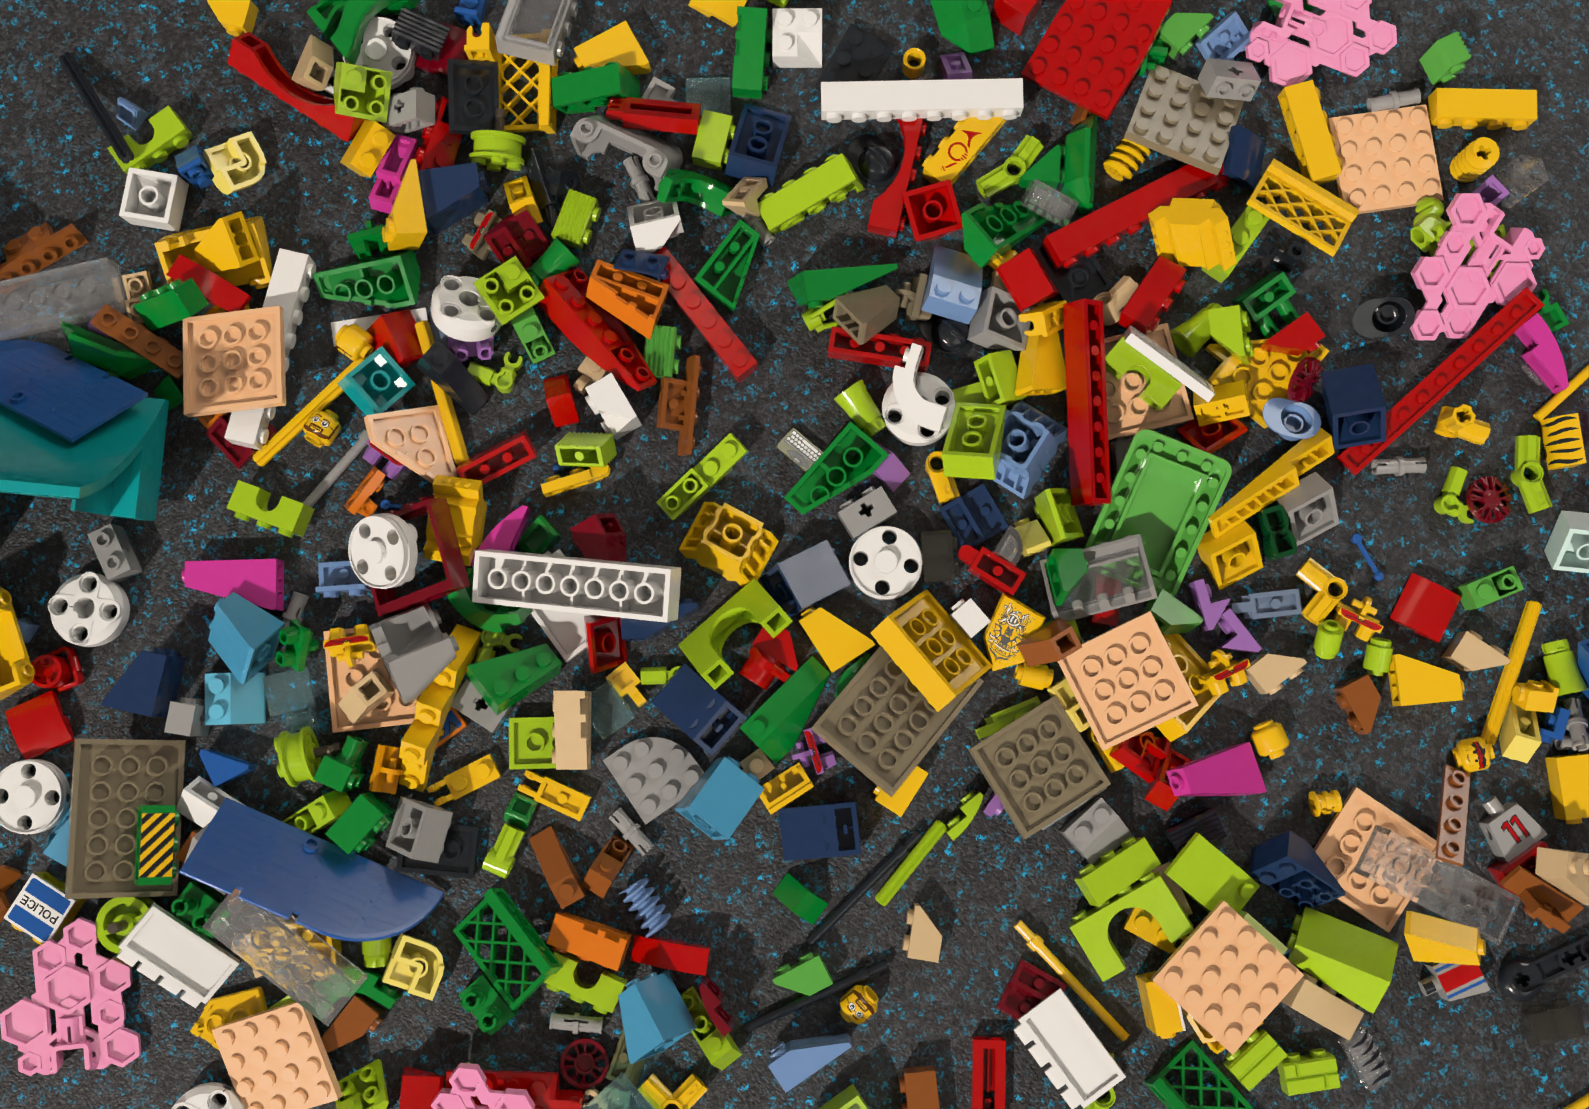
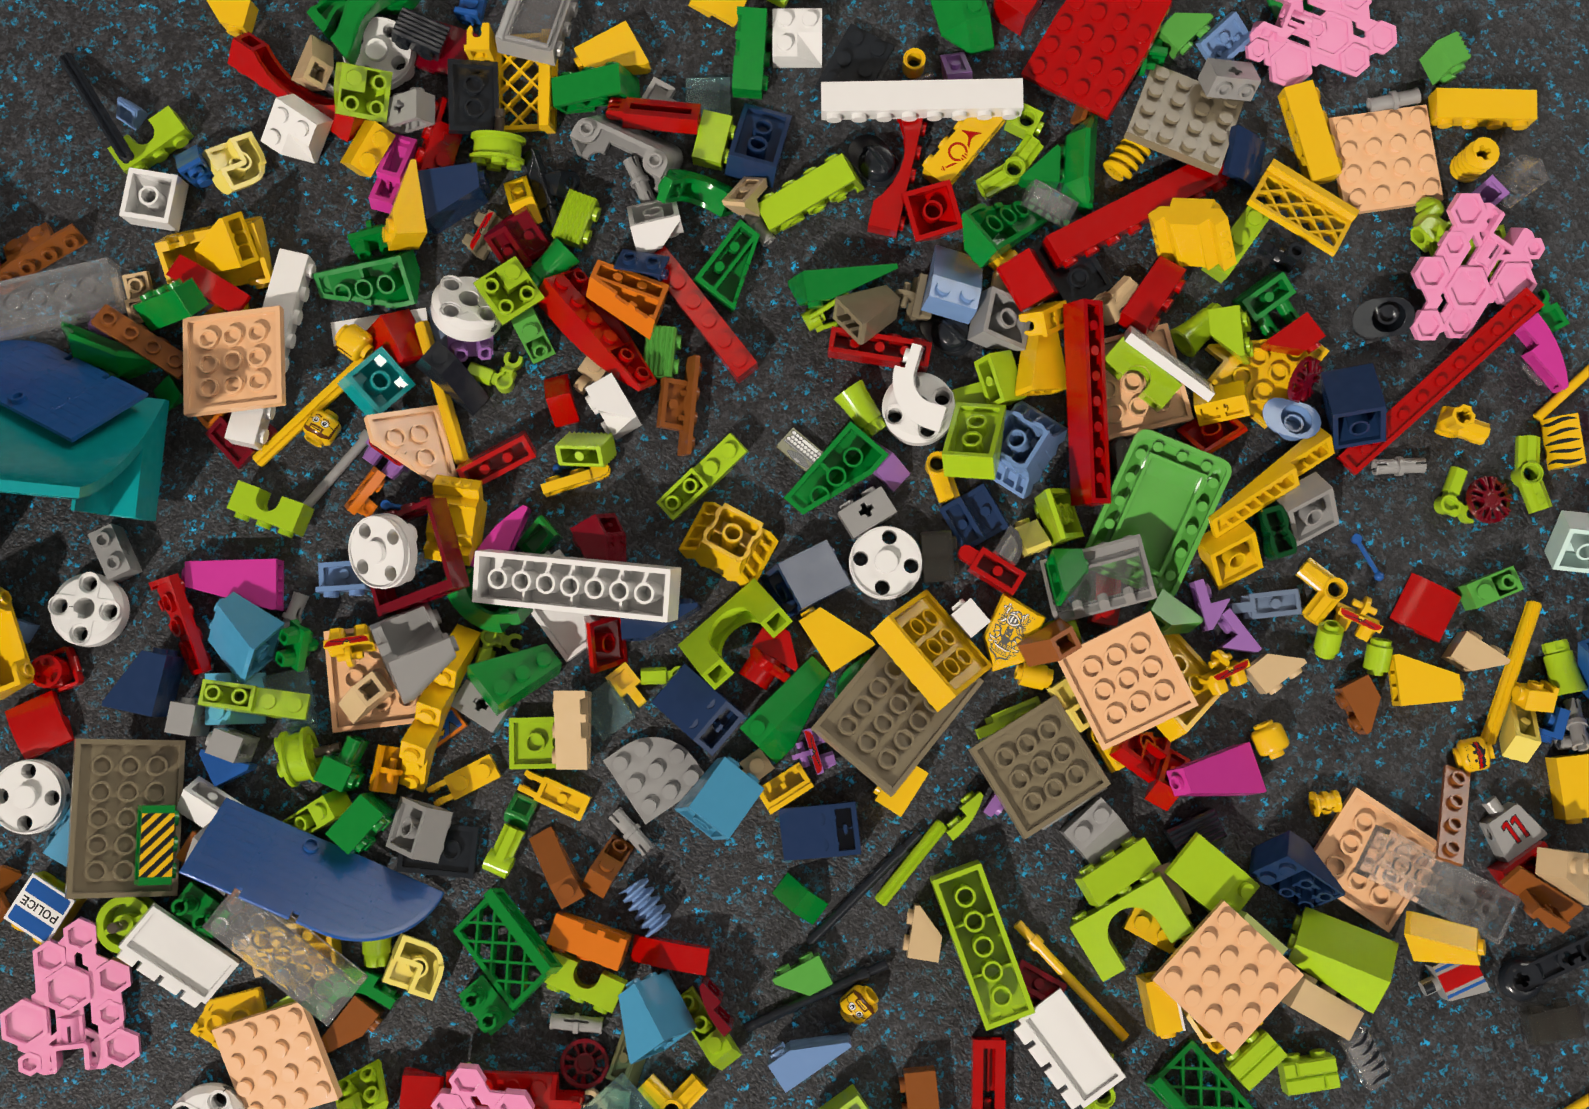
(182, 622): none -> red wing
(231, 745): none -> light grey brick
(254, 700): none -> lime slope
(296, 129): none -> white slope
(982, 944): none -> lime slope
(1033, 115): none -> lime brick

